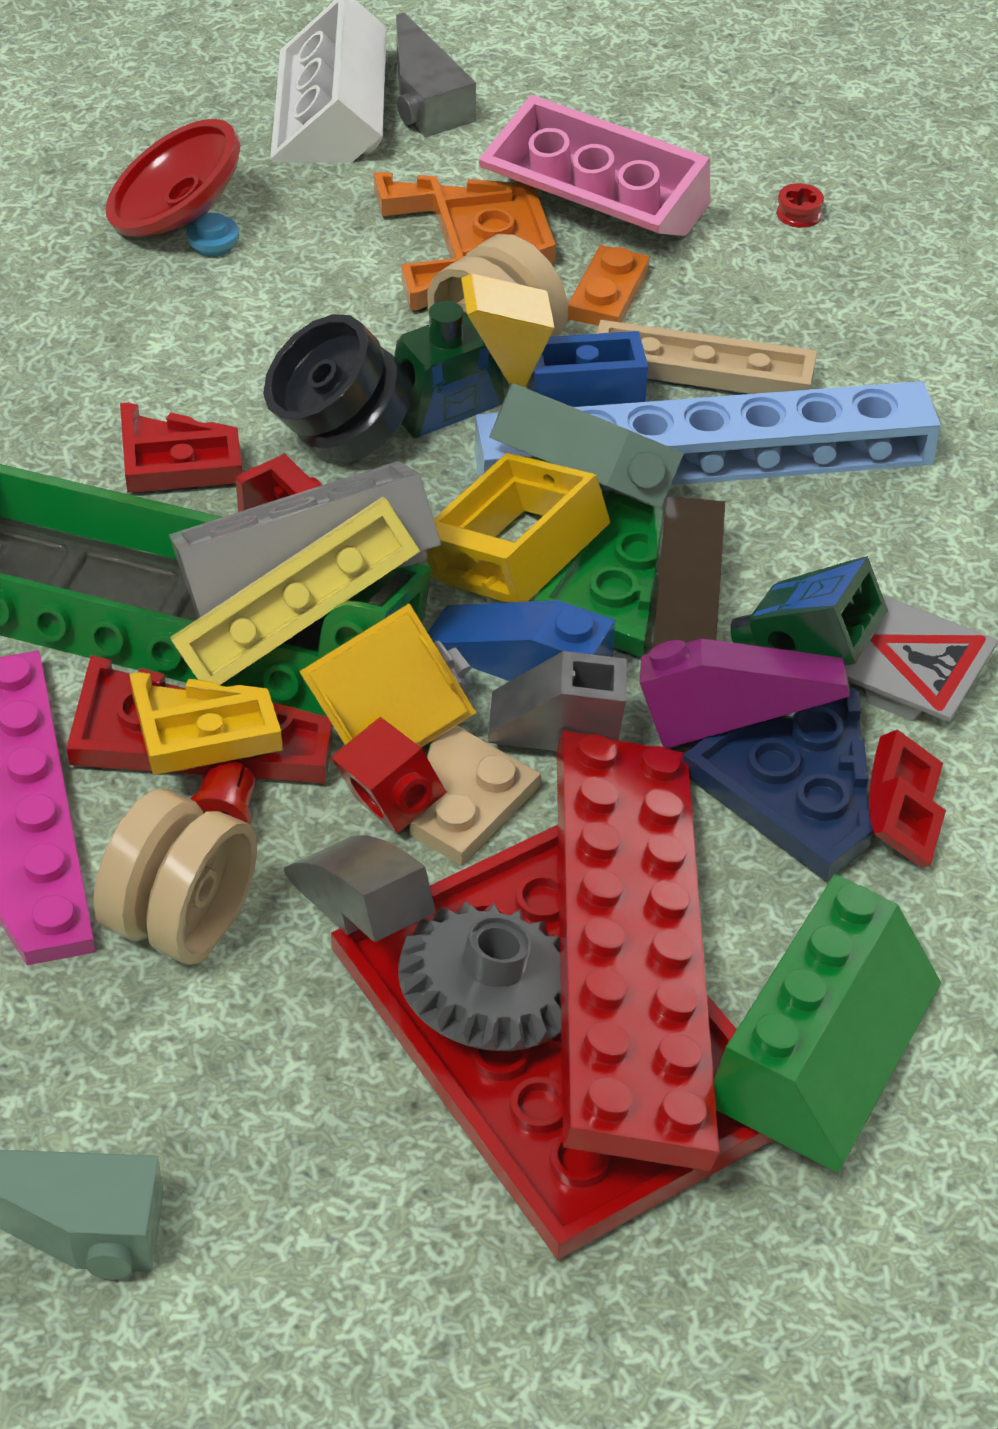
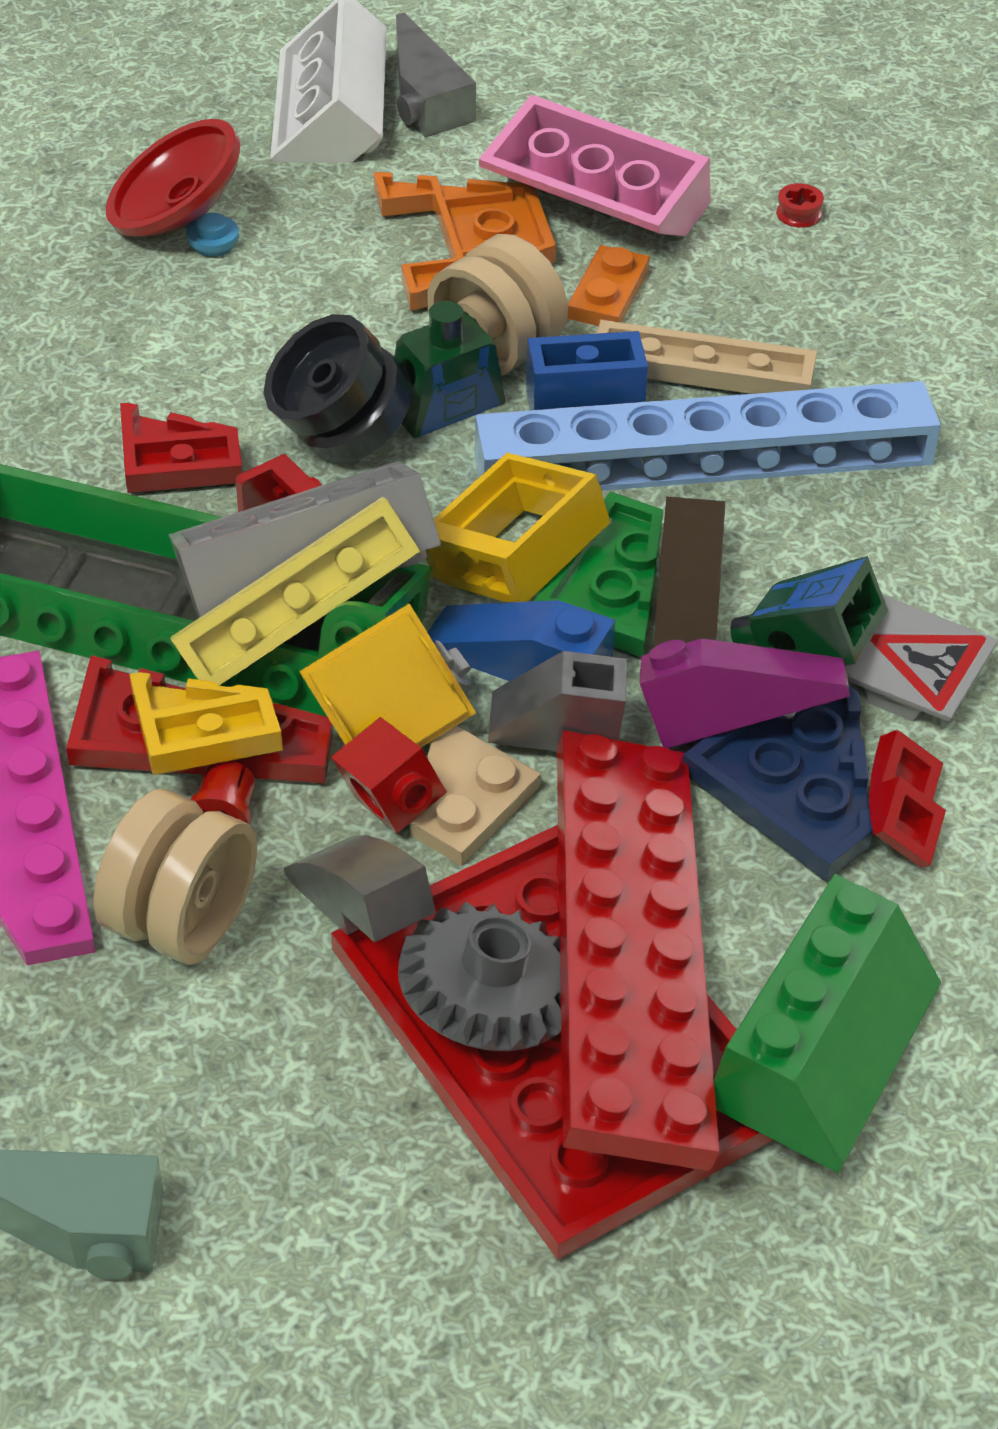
(511, 321): yellow slope -> none
(586, 443): sand green slope -> none

